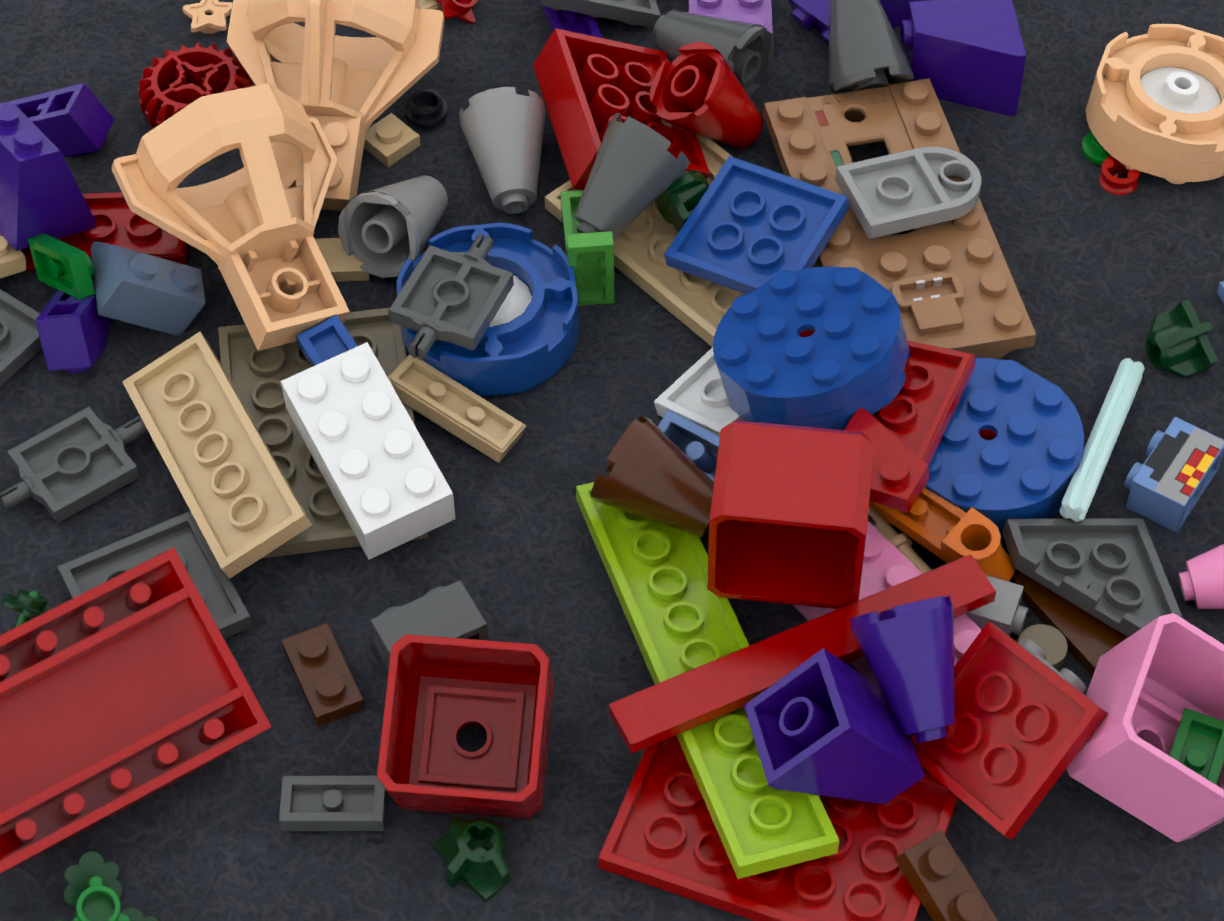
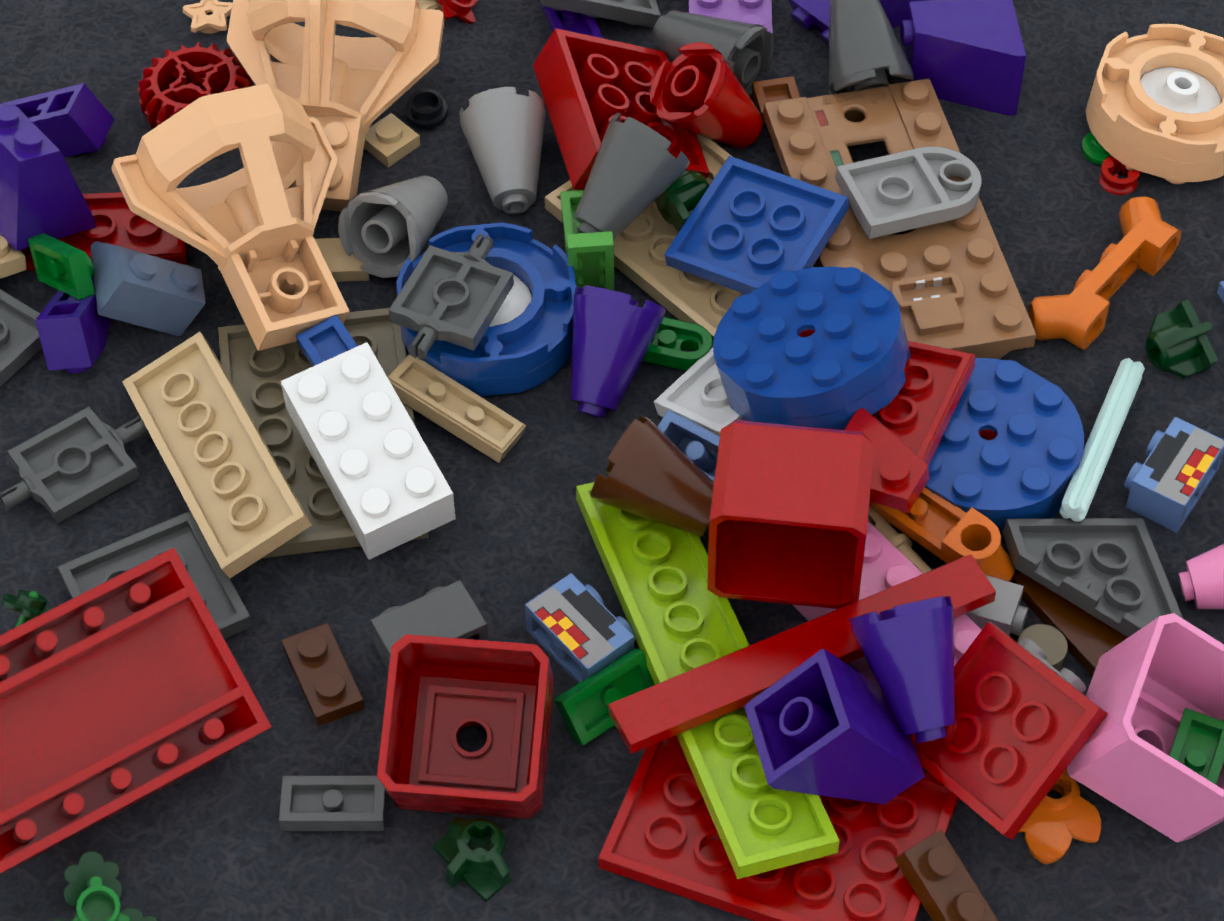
(577, 628): none -> brick
(586, 704): none -> green plate
(608, 346): none -> dark purple cone
(672, 341): none -> green plate
(773, 90): none -> dark orange plate
(1059, 820): none -> orange plate
(1083, 313): none -> orange plate

